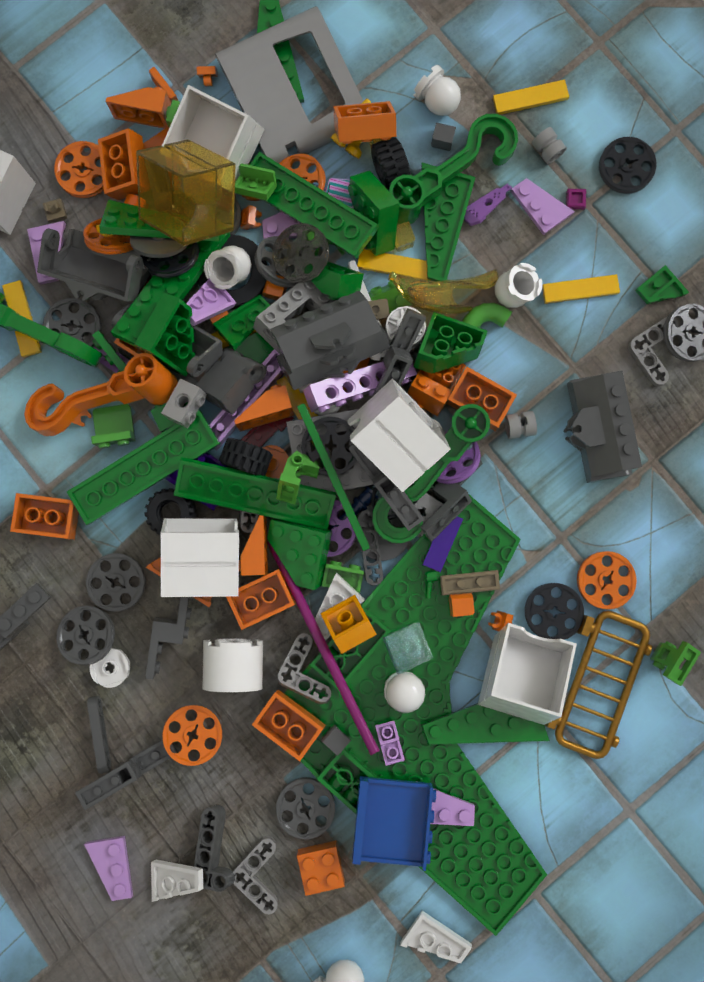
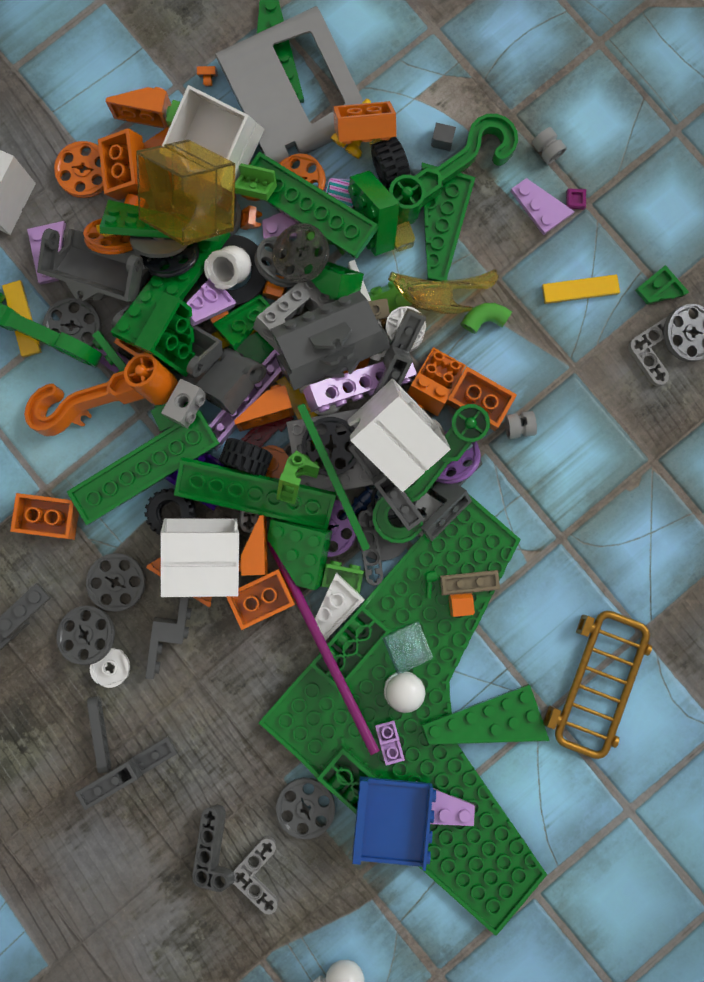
(55, 210): dark tan tile -> none
(112, 866): lavender wing -> none
(113, 426): bright green bracket -> none
(160, 82): orange tile -> none
(174, 879): white wing -> none
(196, 744): orange wedge -> none
(232, 665): white brick -> none
(288, 725): orange brick -> none
(297, 677): light grey beam -> none
(320, 868): orange brick -> none
(335, 739): dark grey piece -> none
(348, 624): light orange slope -> none
(389, 263): yellow tile -> none
(434, 937): white wing -> none
(440, 93): white tile -> none
(441, 546): dark purple tile -> none
(448, 344): green brick -> none
(478, 210): medium lavender piece -> none
(501, 620): orange tile -> none
(518, 286): white tile -> none
(527, 675): white piece -> none
(530, 97): yellow tile -> none
(561, 604): black wedge -> none
(603, 426): dark grey piece -> none
(616, 580): orange wedge -> none
(629, 157): black wedge -> none
(670, 658): bright green tile -> none

